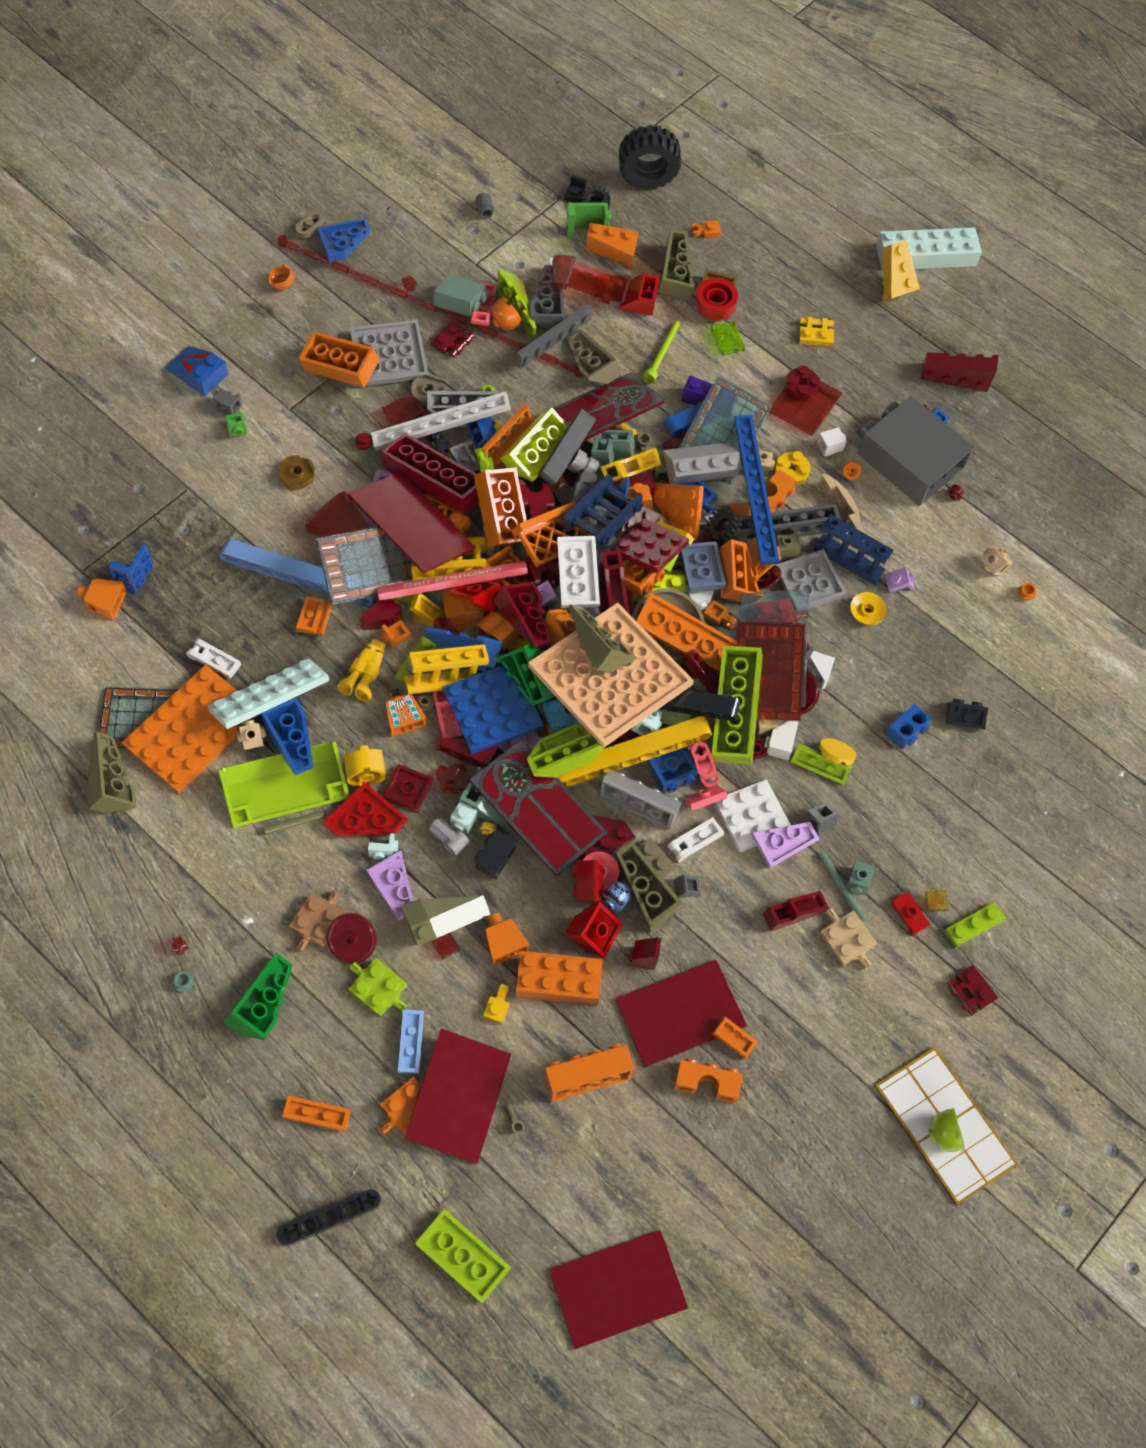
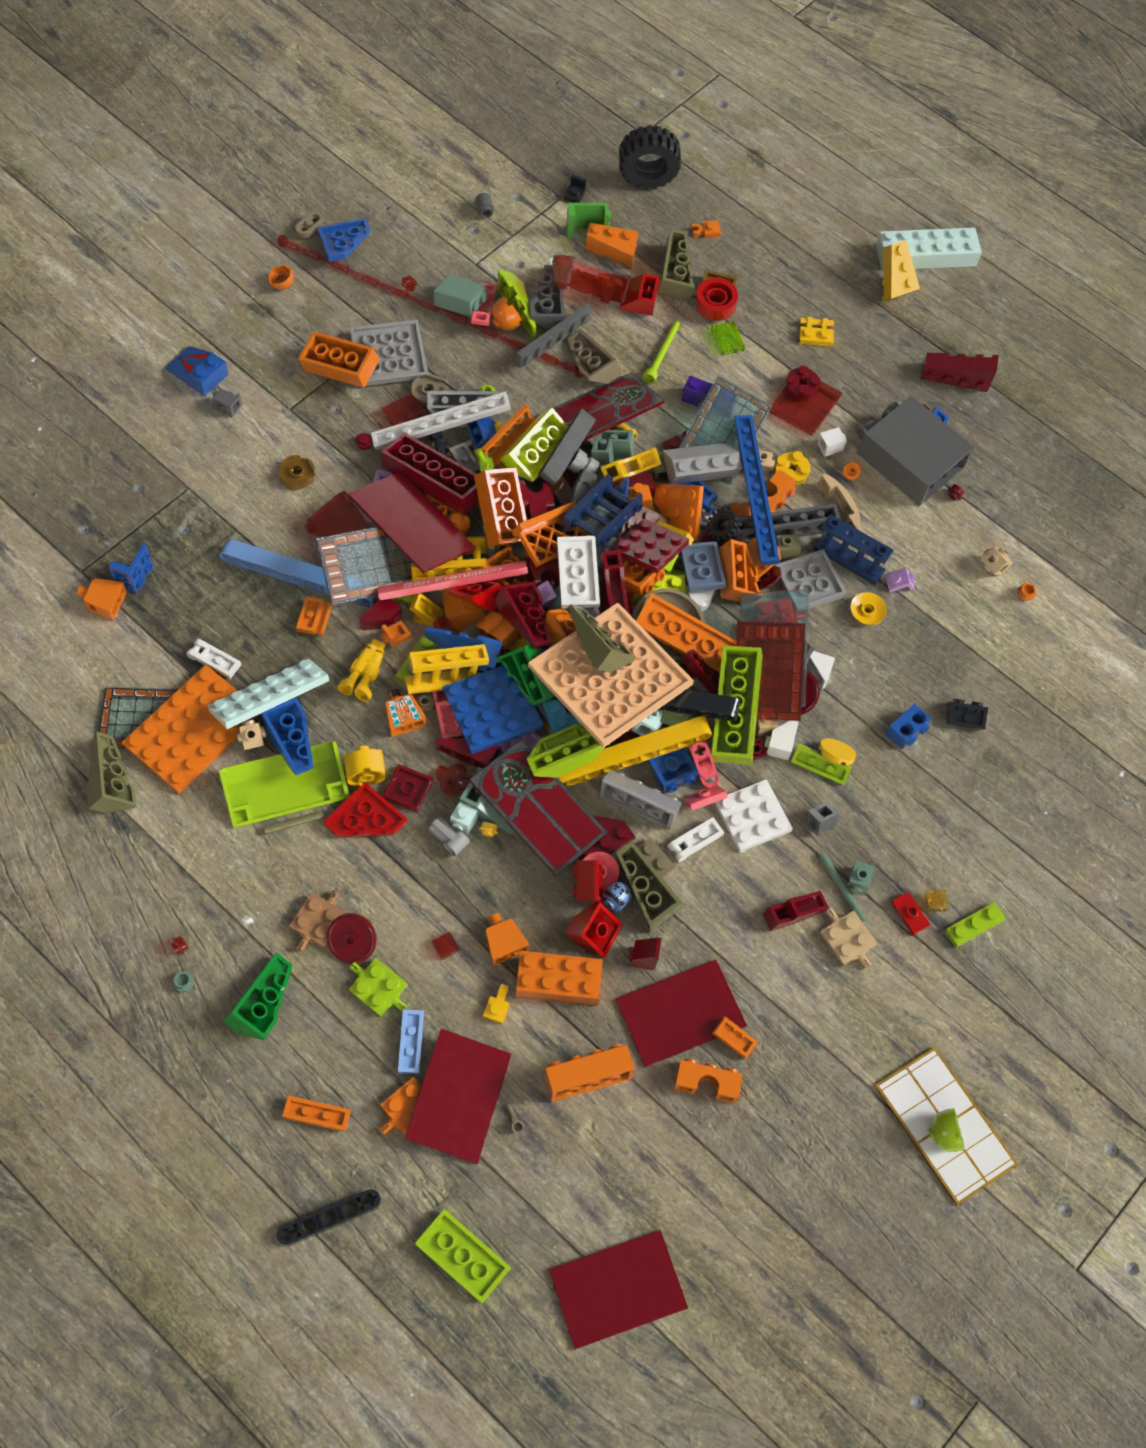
(236, 424): bright green bracket -> none
(380, 851): light aqua bracket -> none
(392, 883): lavender wing -> none
(438, 916): olive wedge -> none
(449, 336): dark red plate -> none
(495, 854): black brick -> none
(595, 194): black tyre -> none
(644, 437): dark tan plate -> none
(681, 421): blue beam -> none
(687, 886): dark grey slope -> none
(718, 613): orange plate -> none
(784, 842): lavender wing -> none
(975, 986): dark red plate -> none

